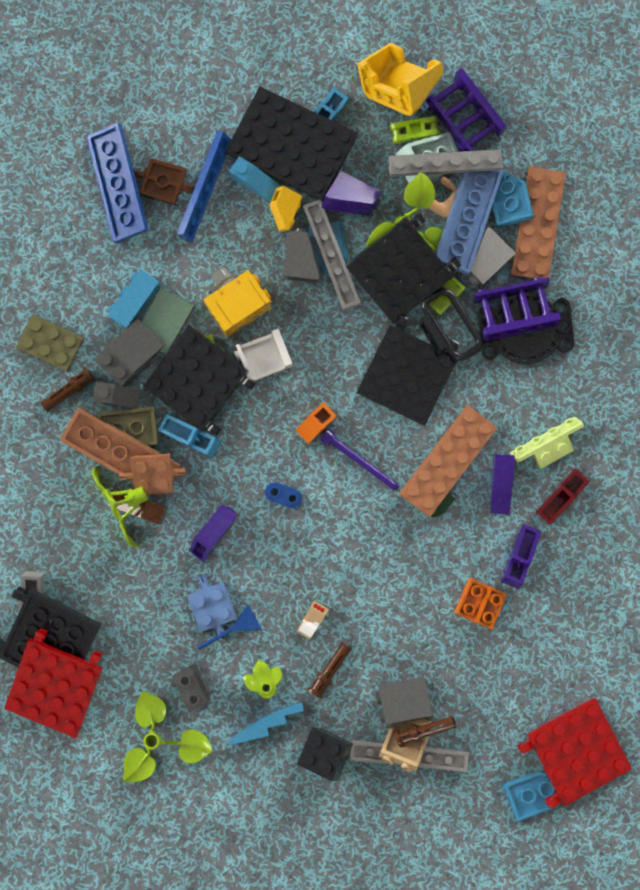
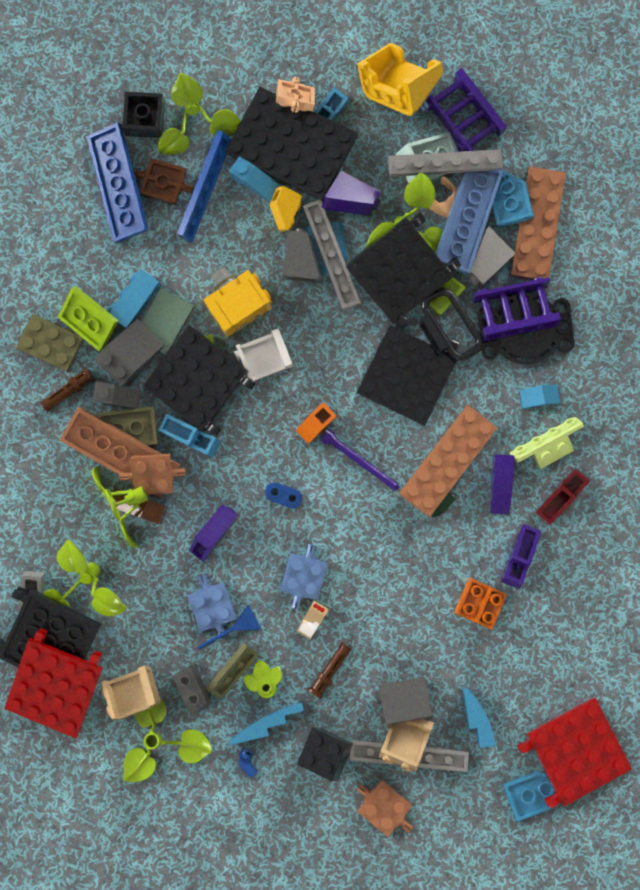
(72, 560): none -> lime plant
(87, 318): none -> lime plate
(130, 693): none -> tan panel
(143, 114): none -> black brick
(188, 93): none -> lime plant
(232, 671): none -> olive plate
(245, 762): none -> blue arm
(295, 95): none -> light nougat plate
(303, 576): none -> medium blue plate
(384, 808): none -> nougat plate
(415, 129): lime plate -> none
(415, 731): reddish brown pin -> none
(477, 719): none -> dark azure slope
(539, 396): none -> dark azure slope

